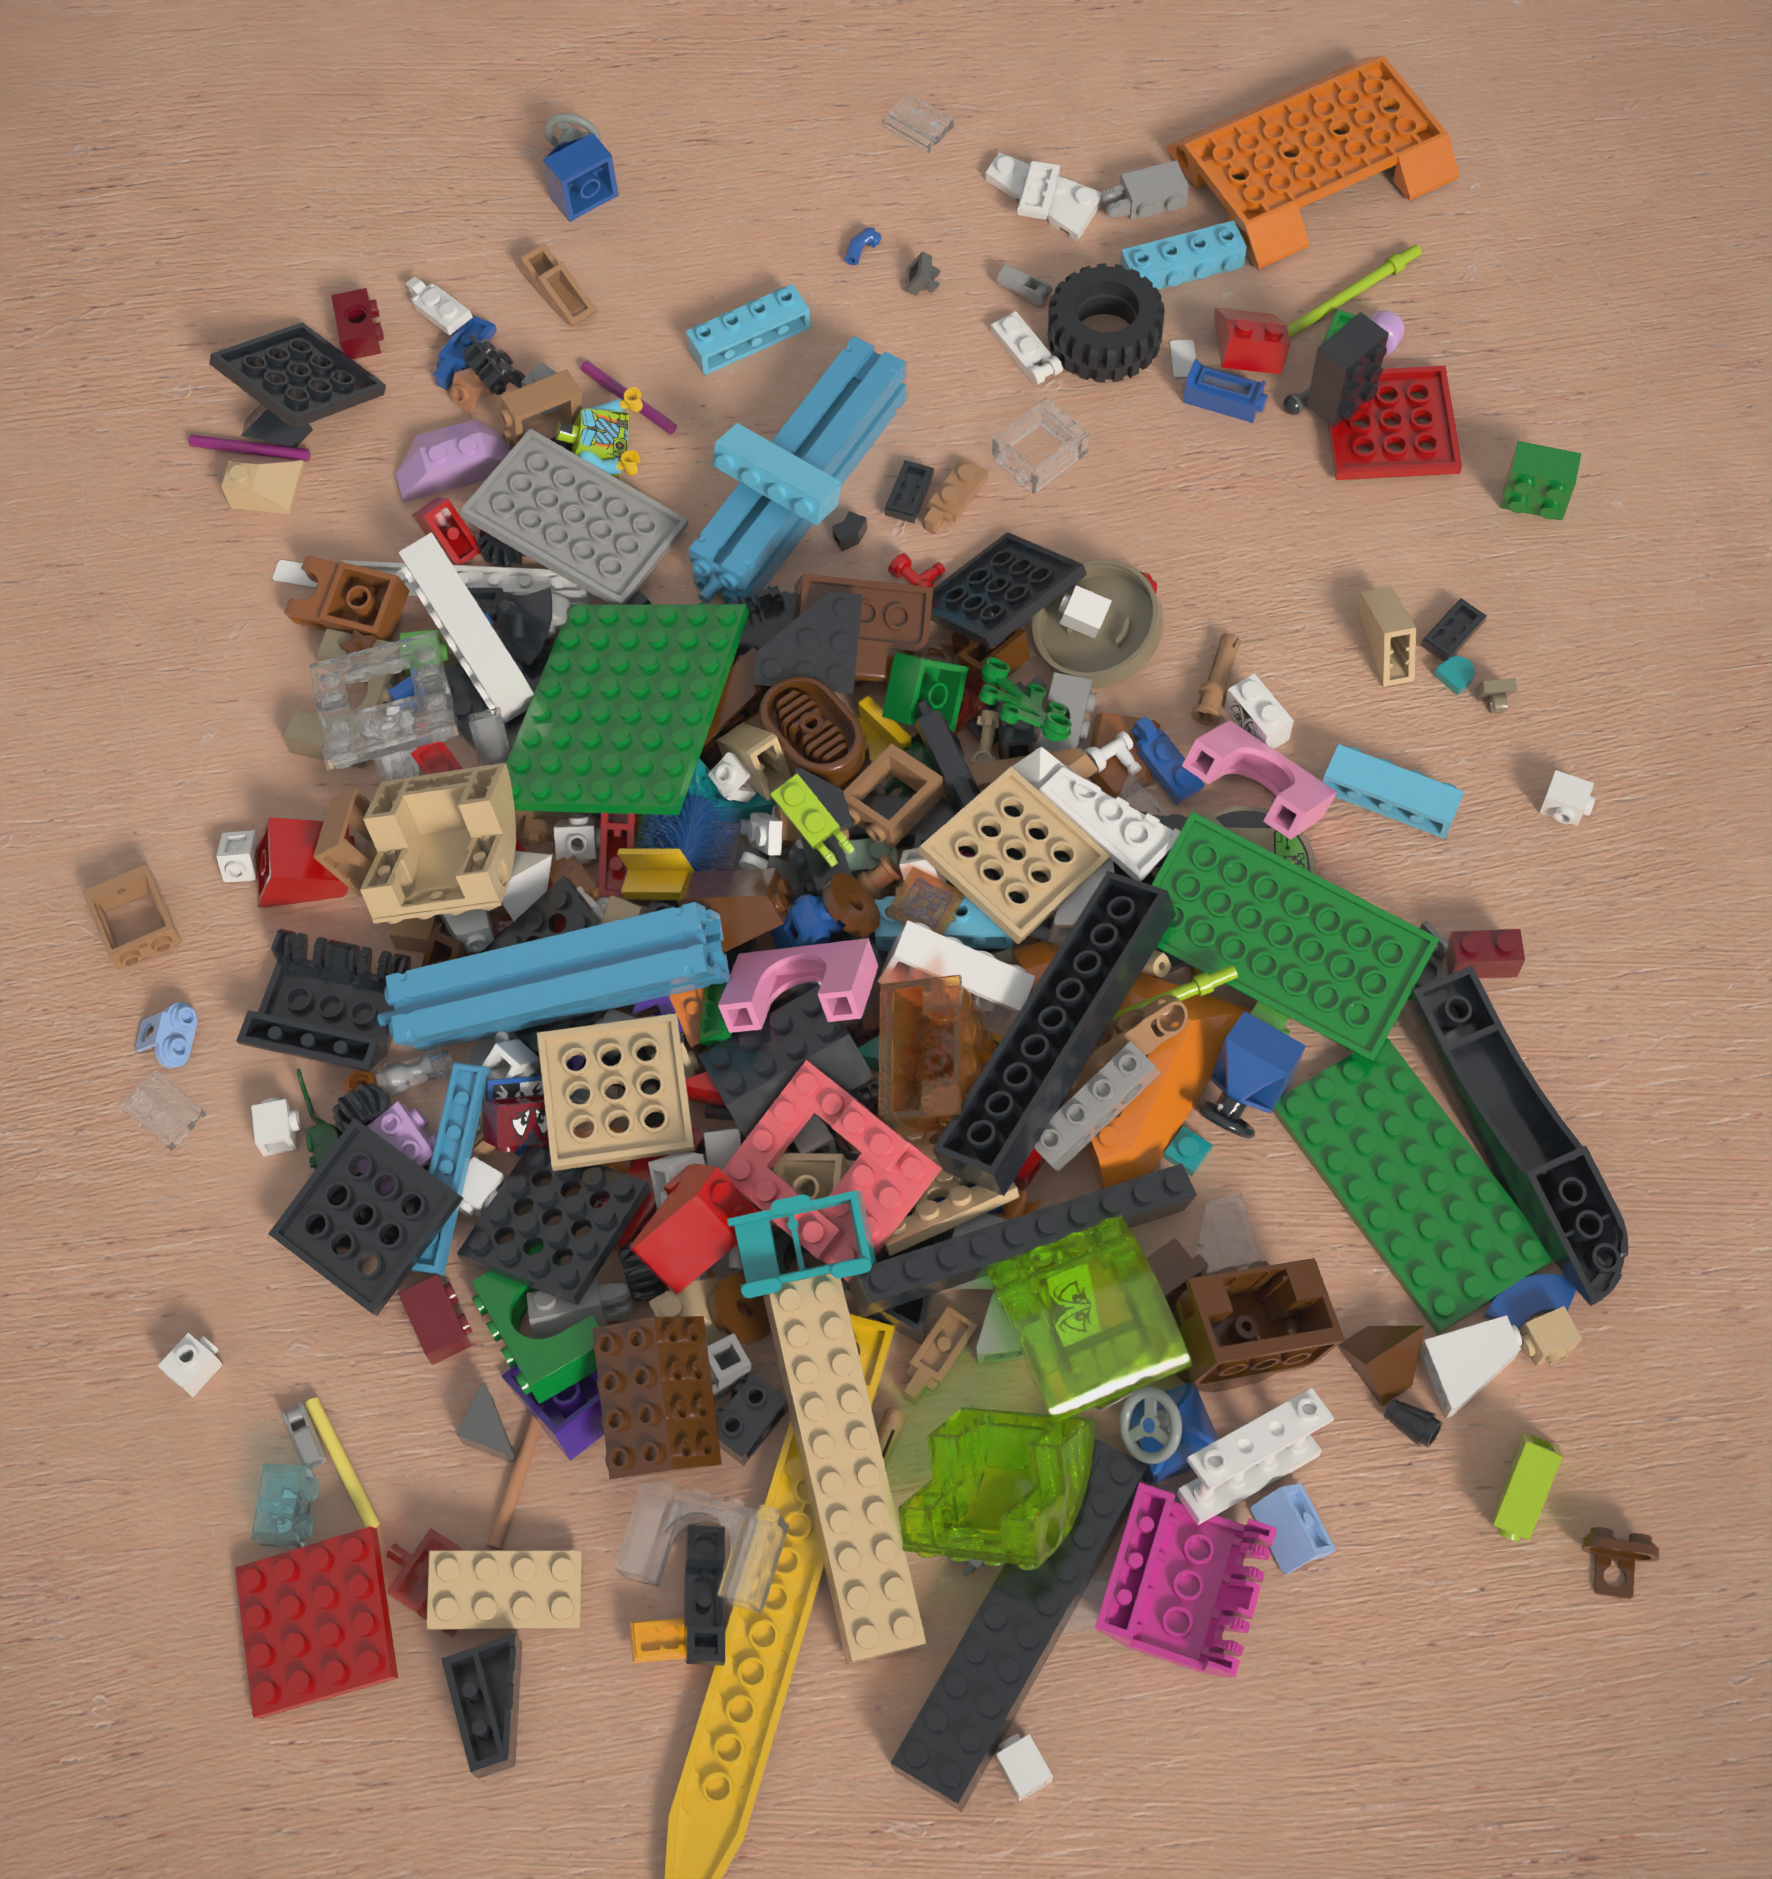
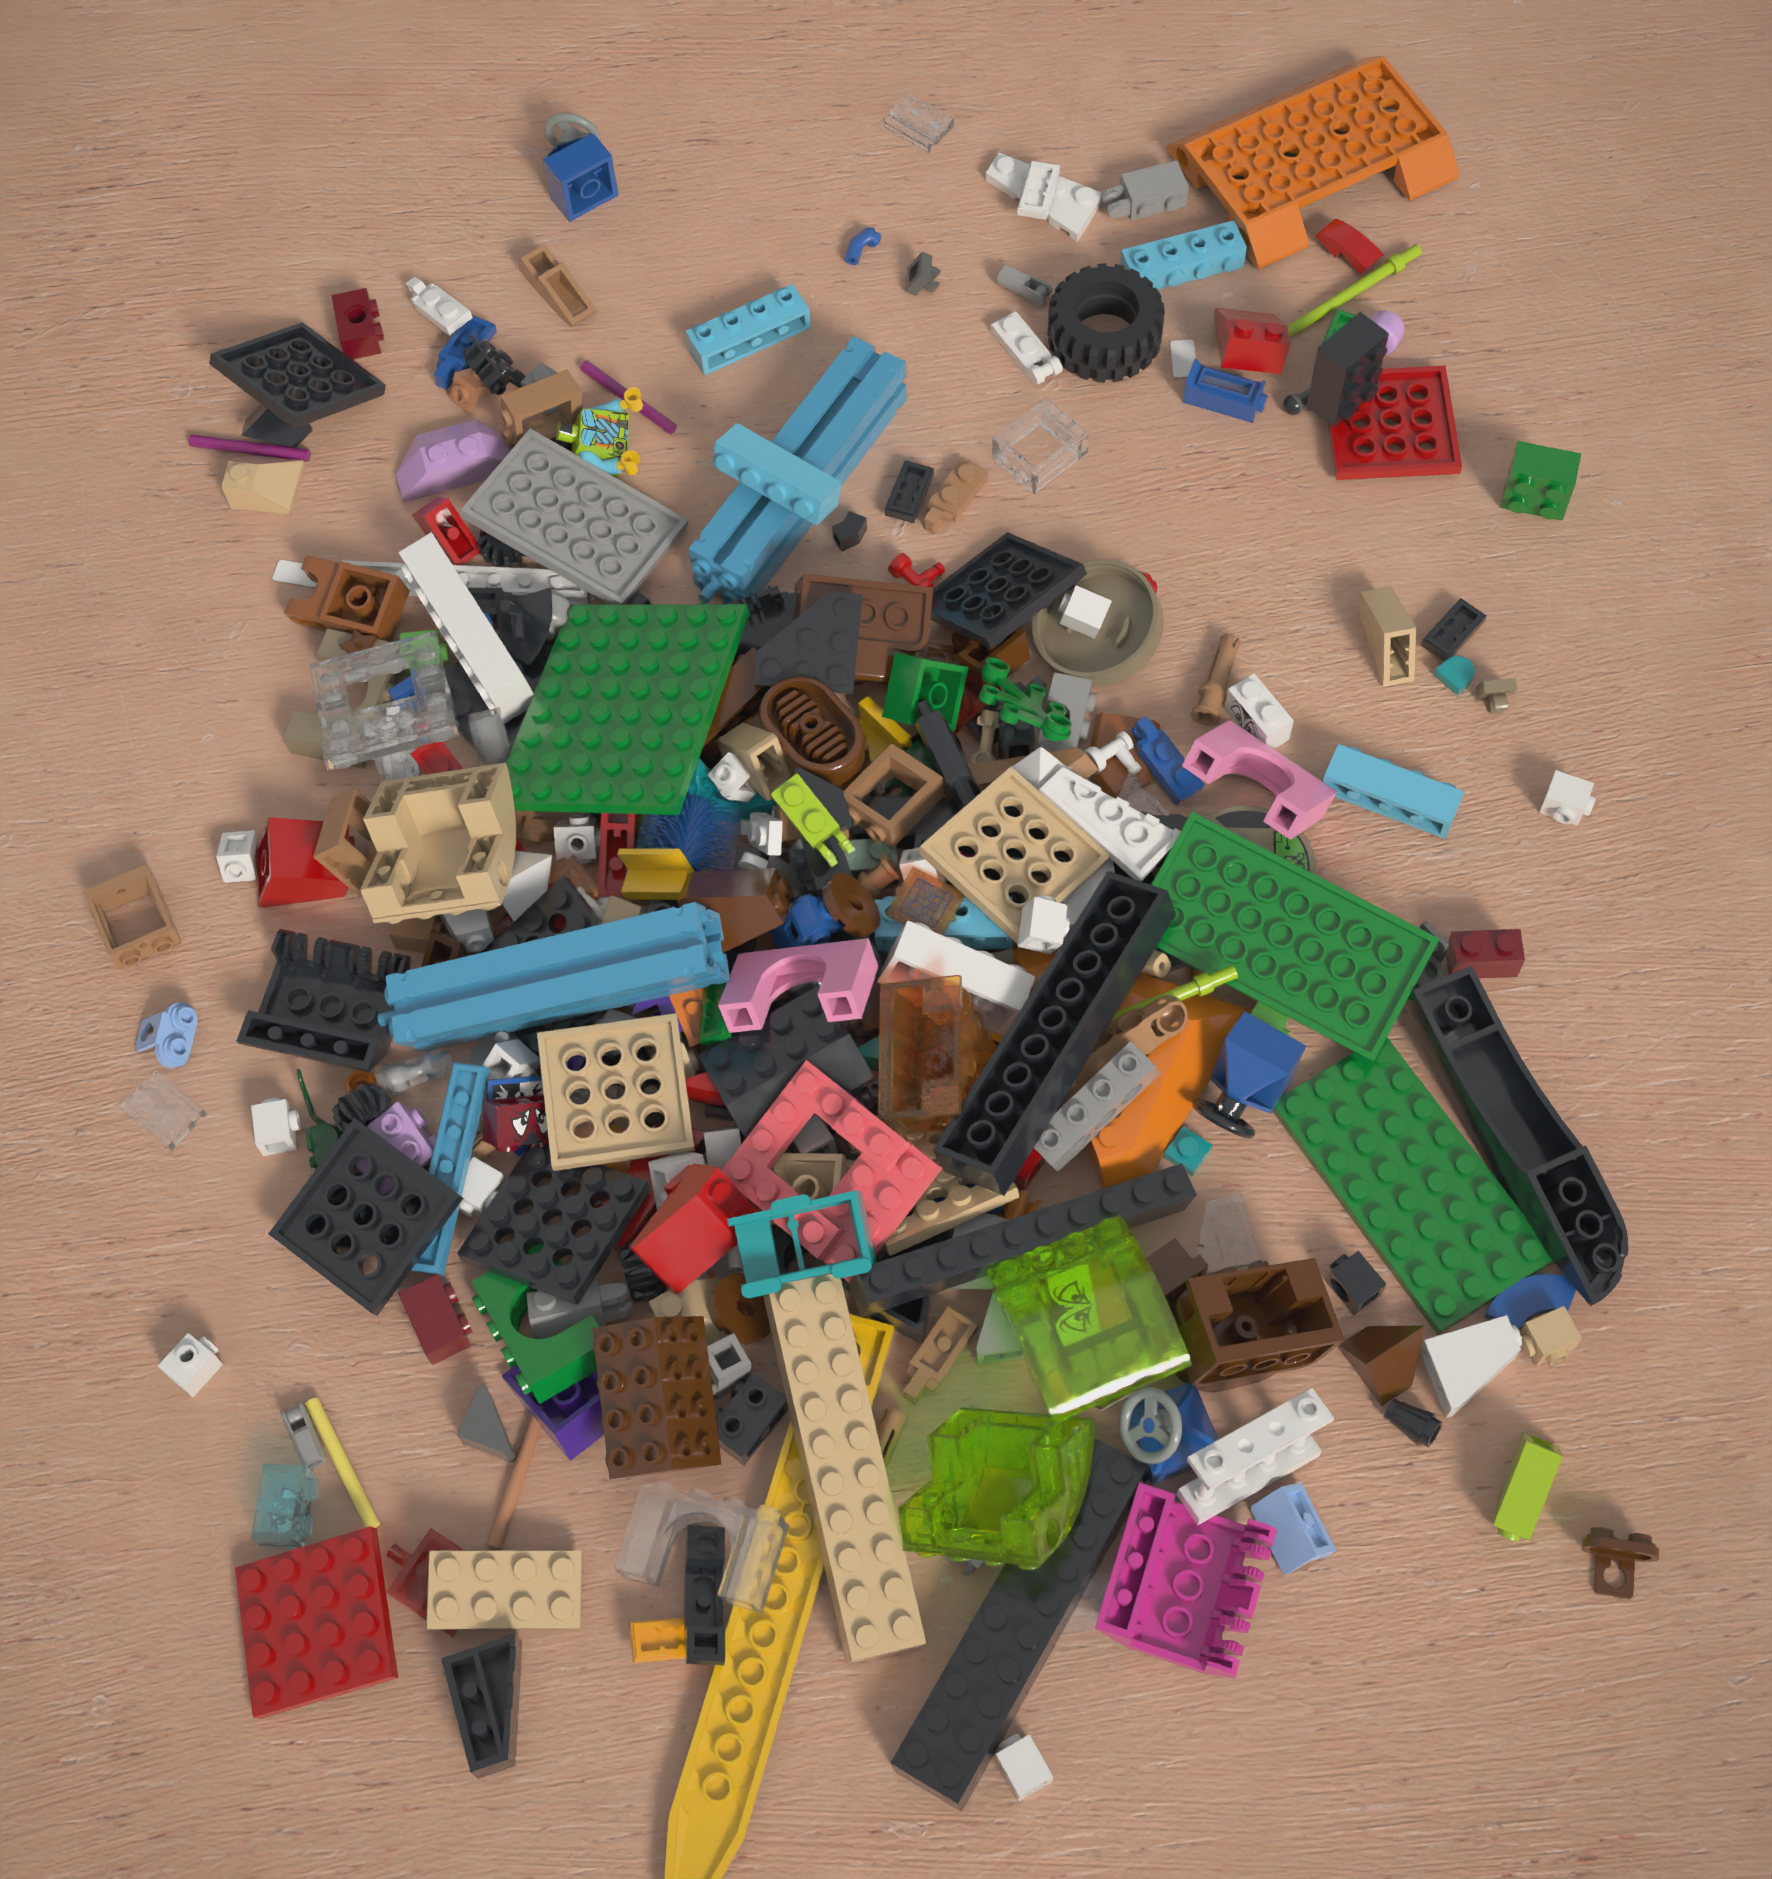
(1043, 925): none -> white brick
(1345, 239): none -> red slope
(1355, 1281): none -> black brick

